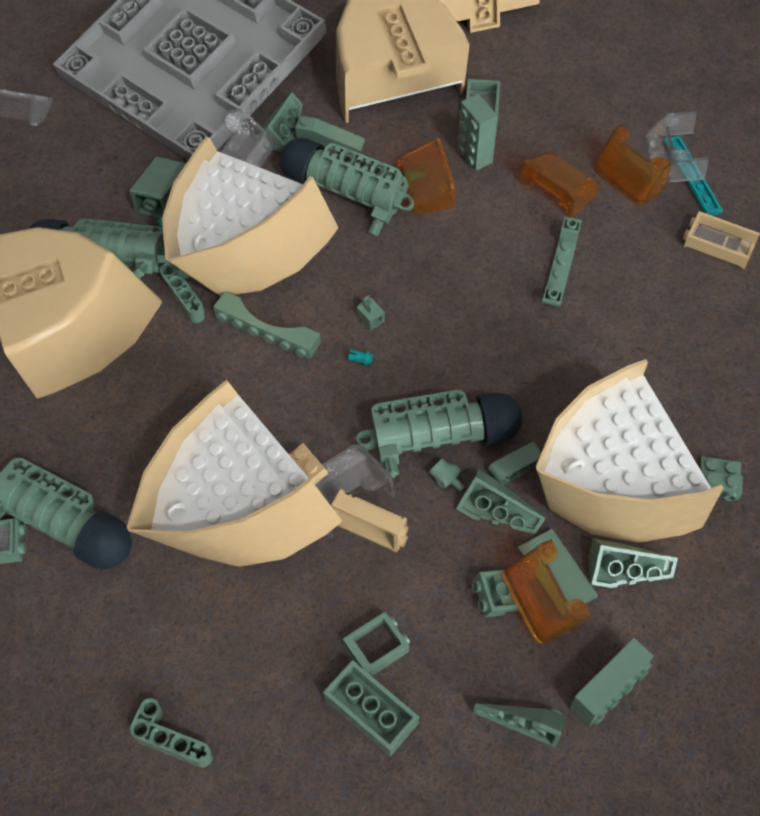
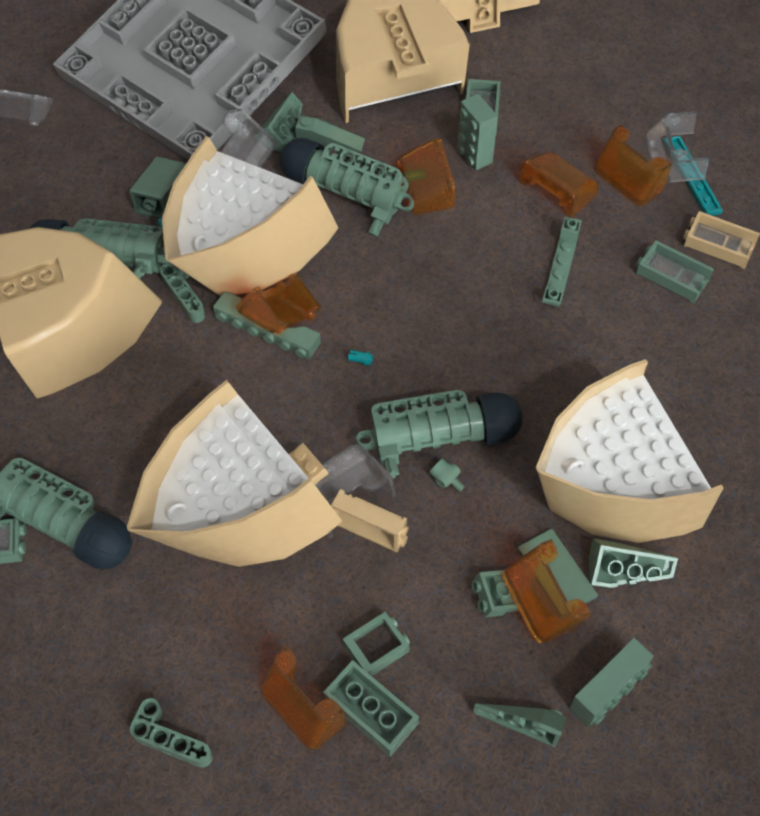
(279, 306): none -> clear orange windscreen
(308, 722): none -> clear orange windscreen
(370, 313): sand green brick -> none
(493, 501): sand green wedge -> none
(515, 463): sand green beam -> none
(674, 270): none -> sand green door
(725, 473): sand green plate -> none

